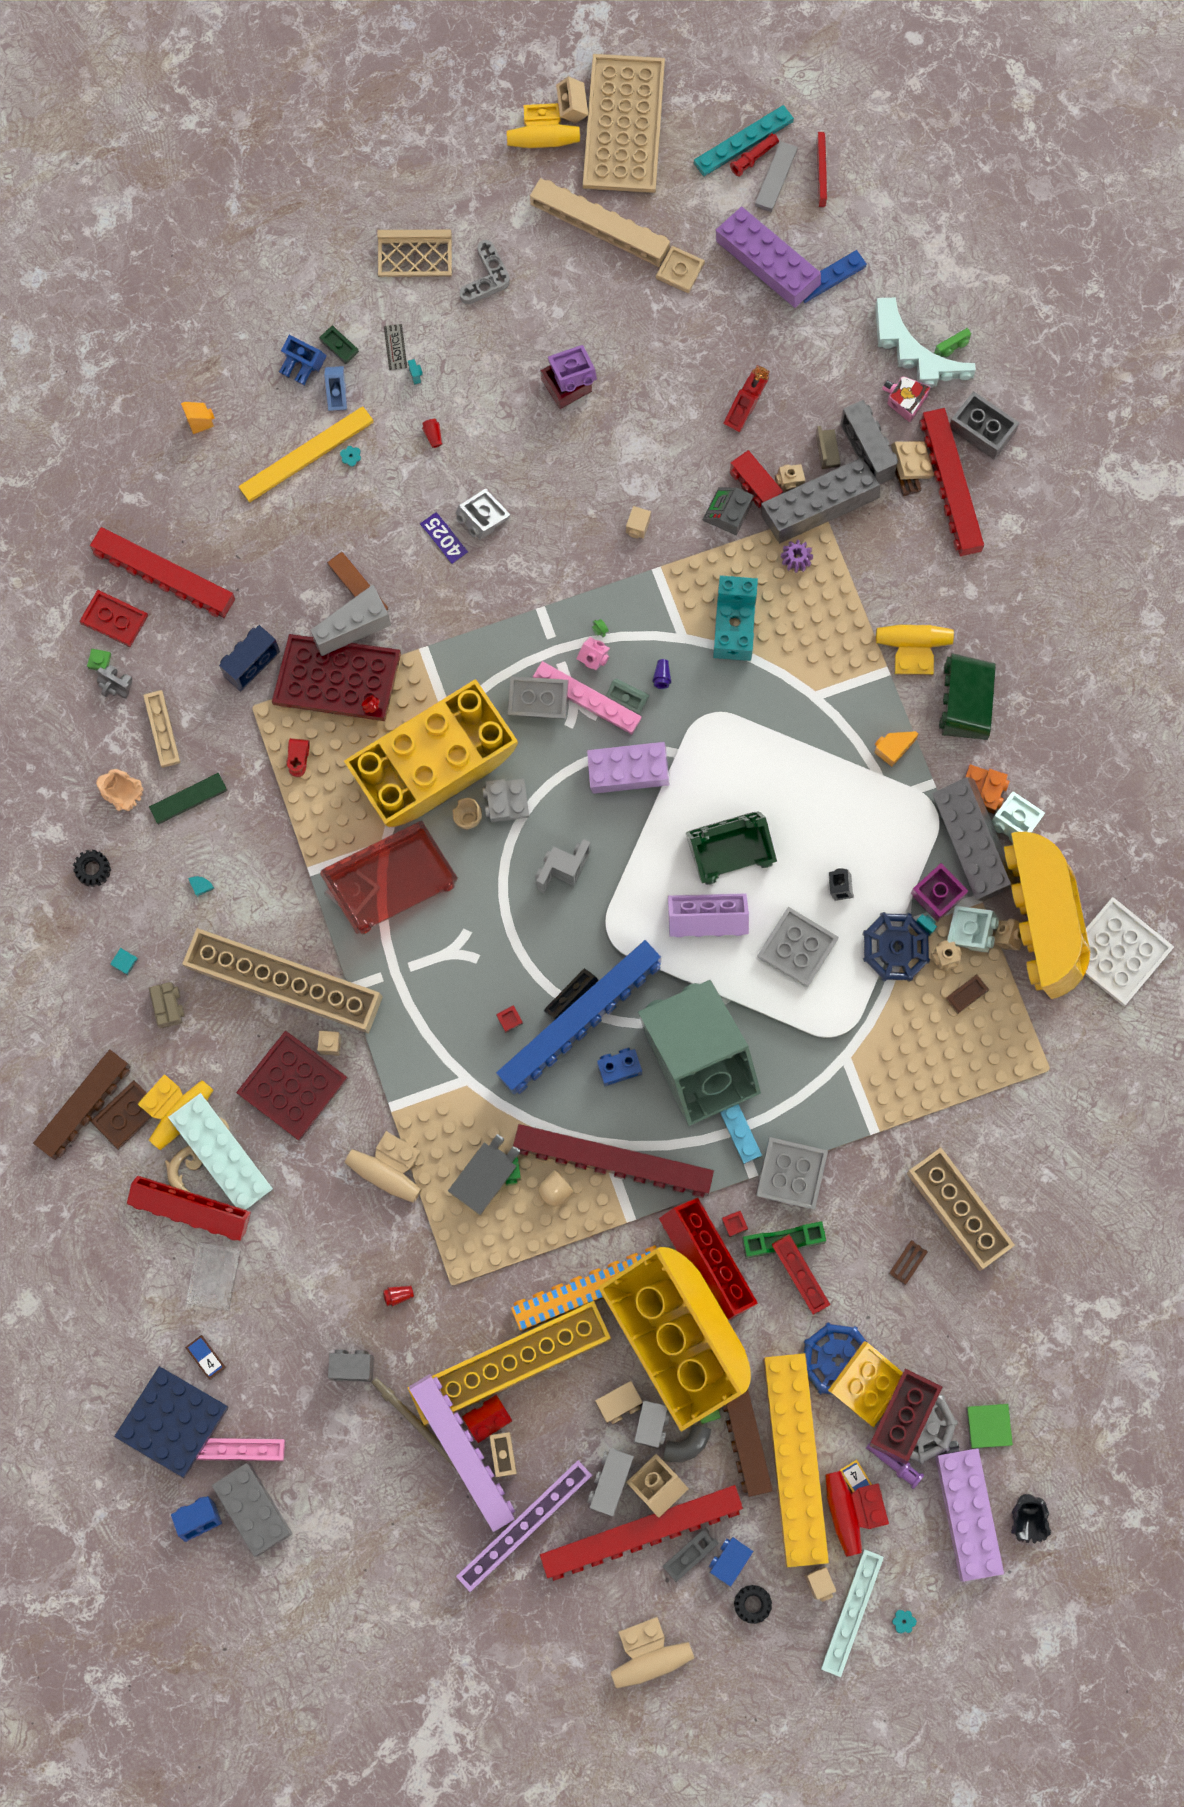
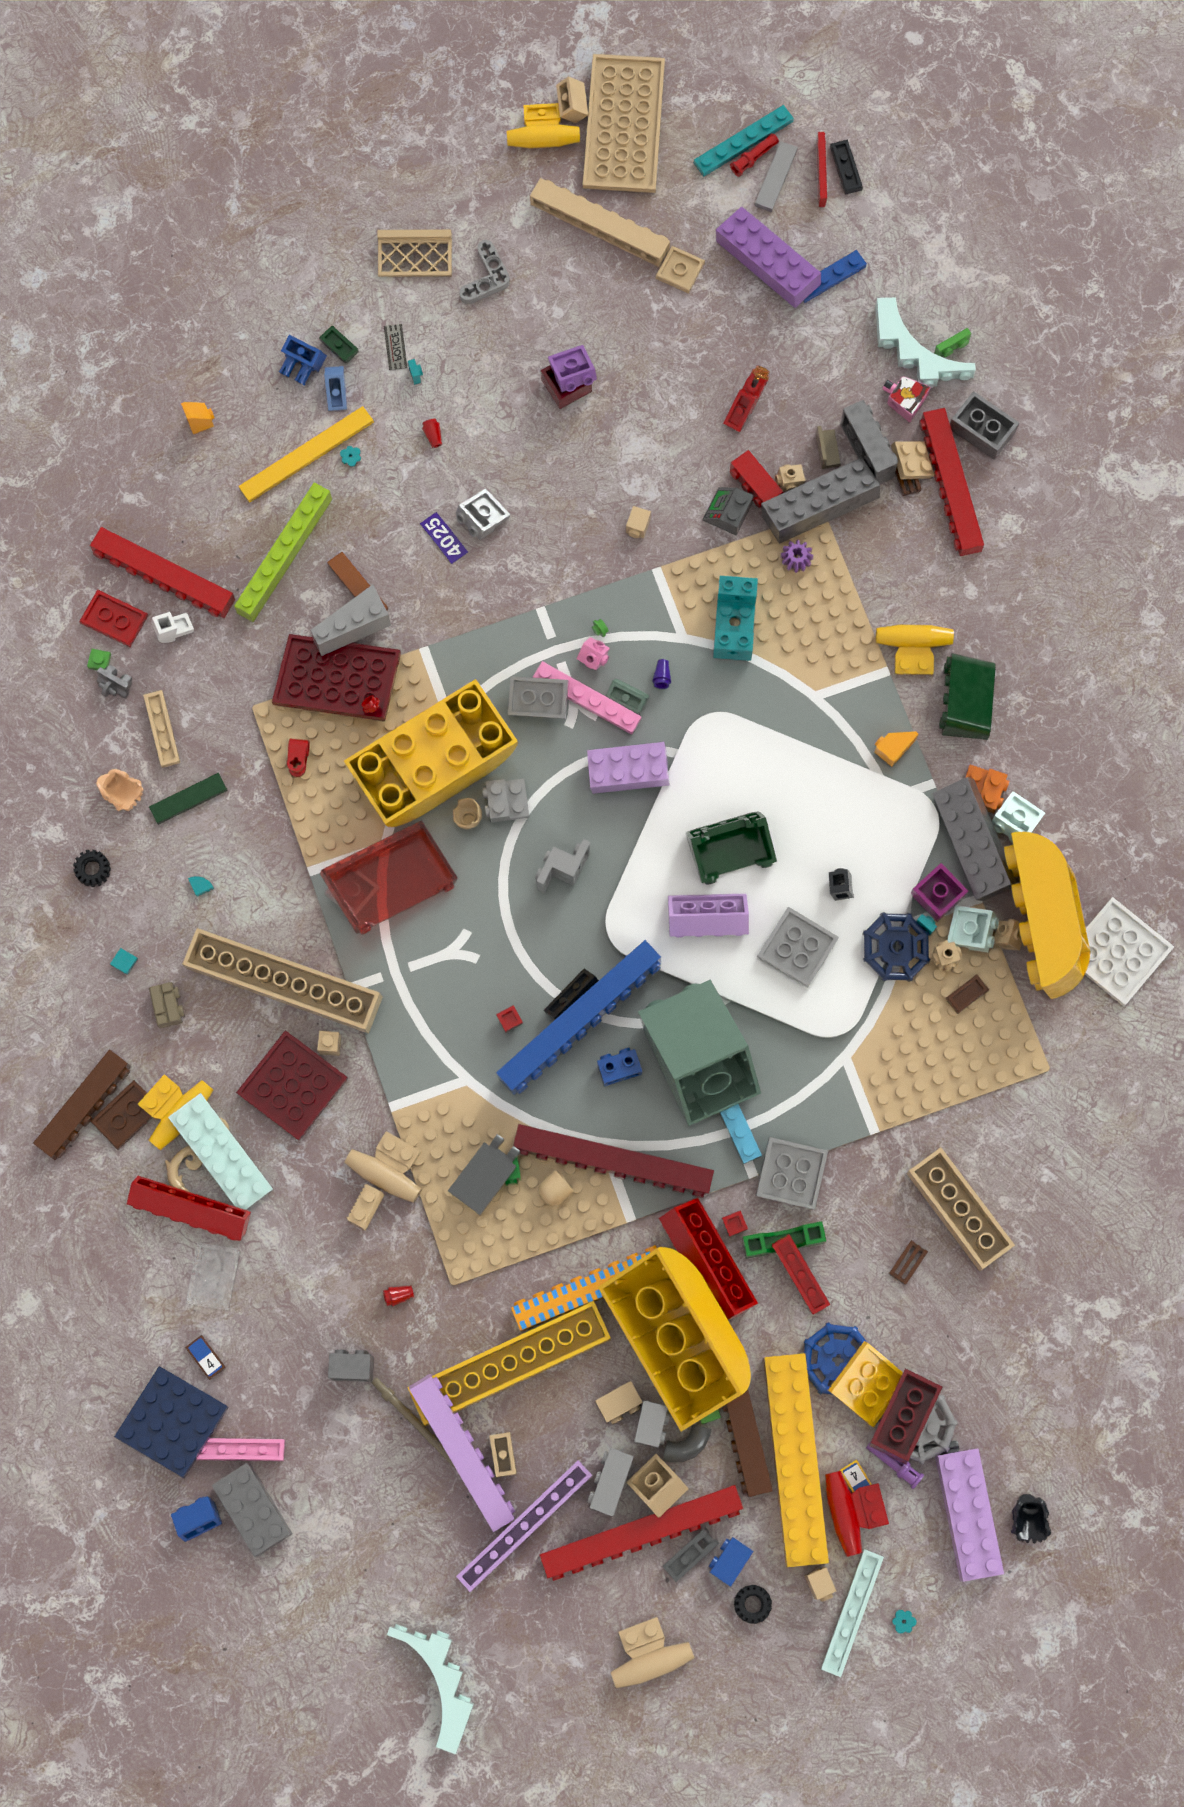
(169, 627): none -> white brick
(249, 657): dark blue brick -> none
(283, 552): none -> lime brick
(365, 1207): none -> tan brick
(454, 1709): none -> light aqua arch
(487, 1419): red brick -> none
(846, 167): none -> black tile
(989, 1426): bright green tile -> none

